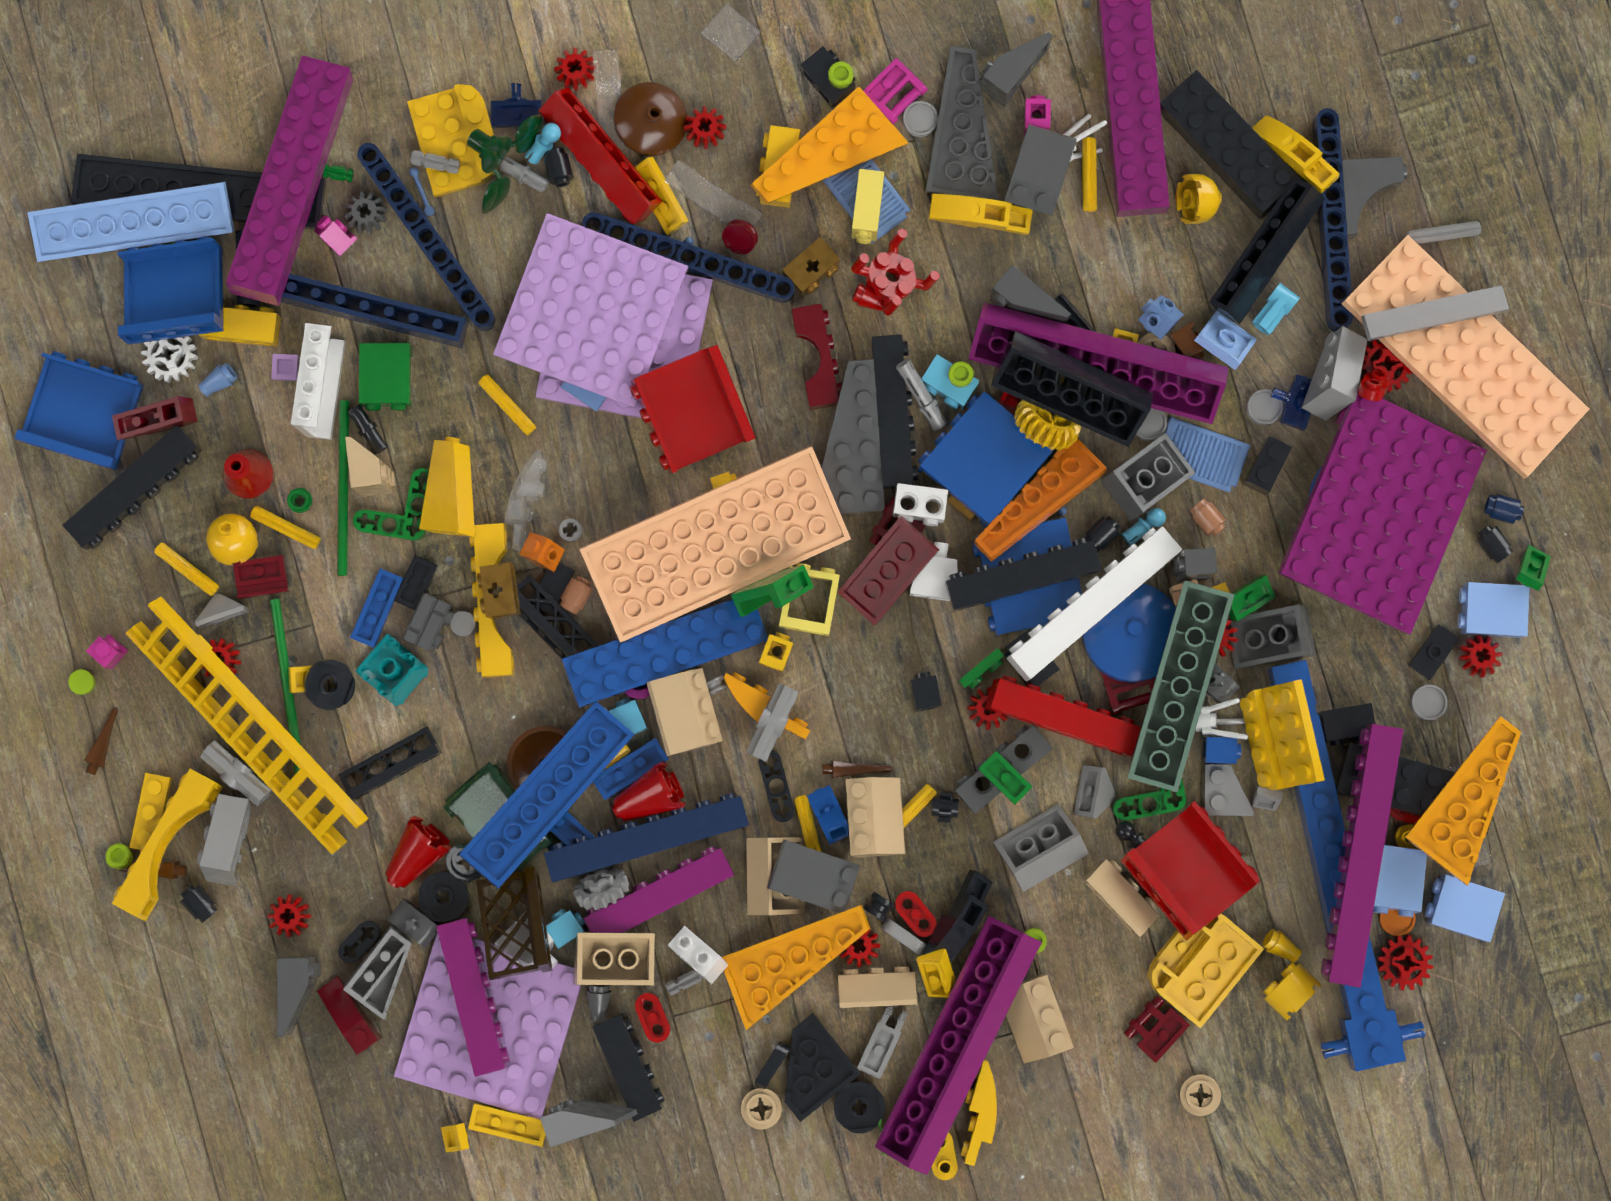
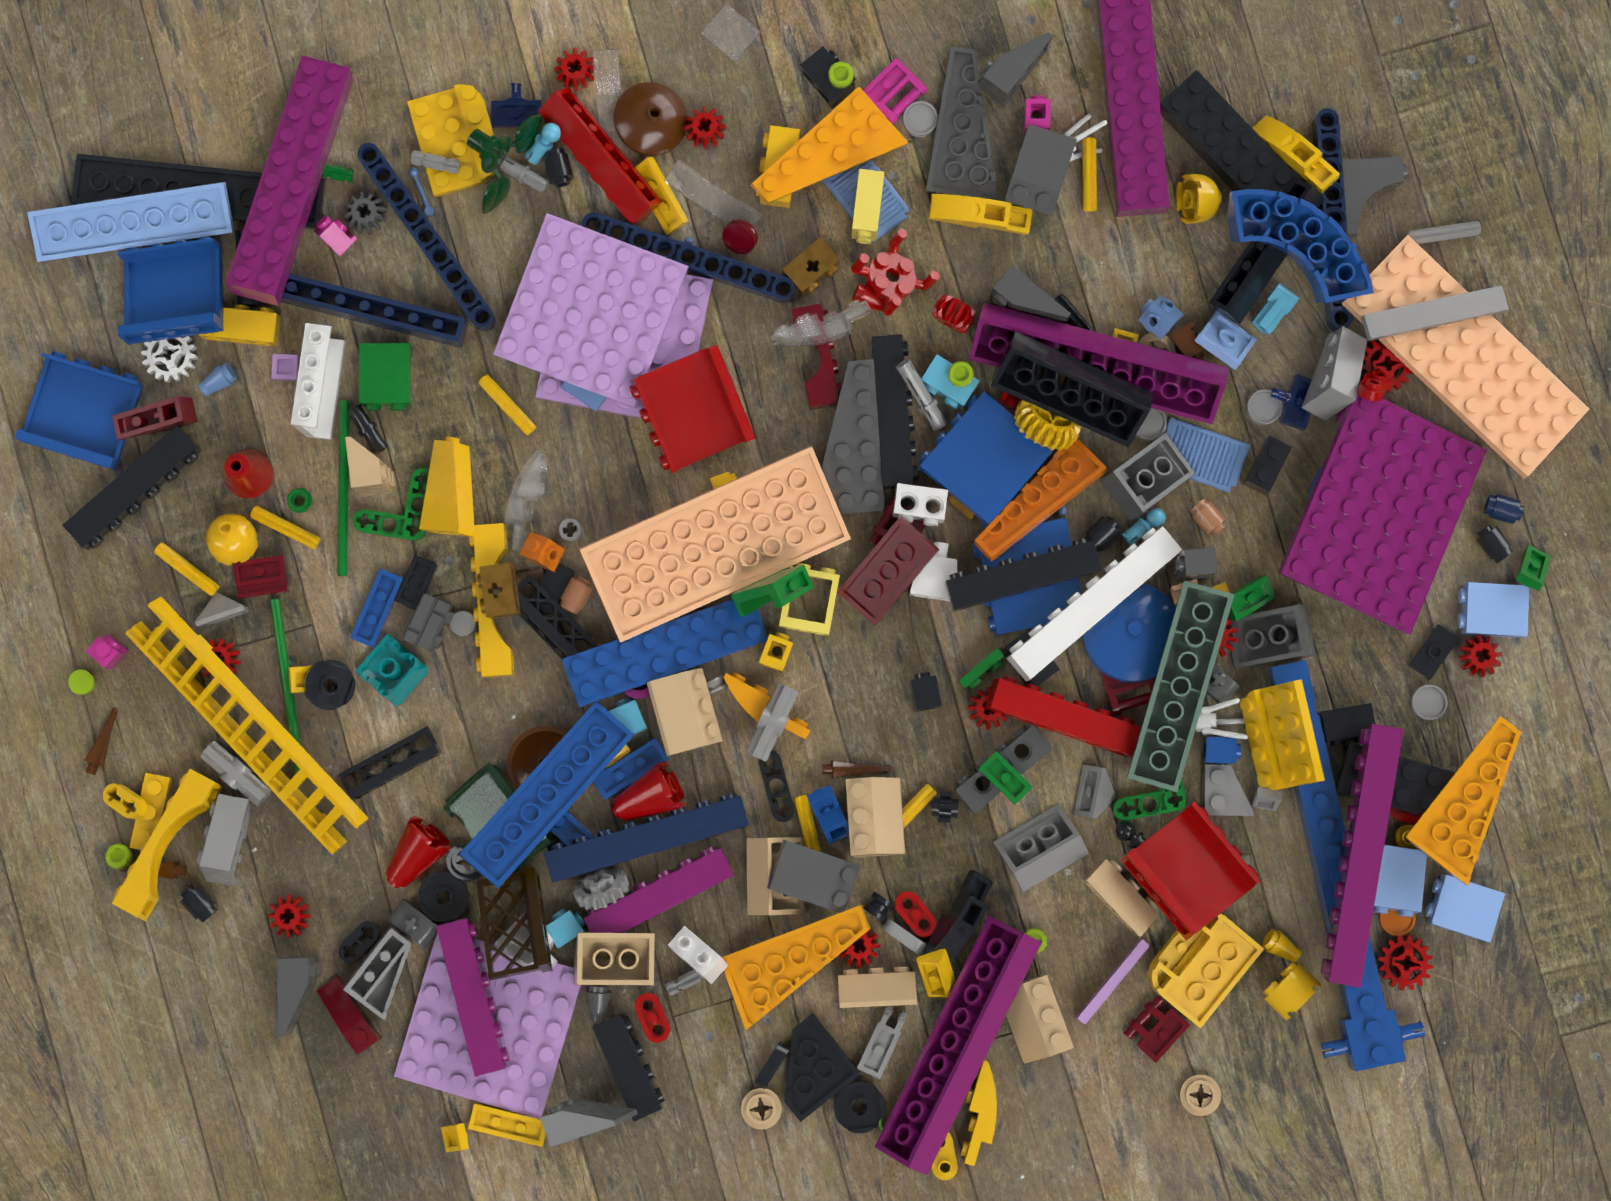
(127, 796): none -> yellow beam
(810, 331): none -> clear slope
(953, 313): none -> red gear
(1112, 981): none -> lavender tile
(1304, 235): none -> blue brick

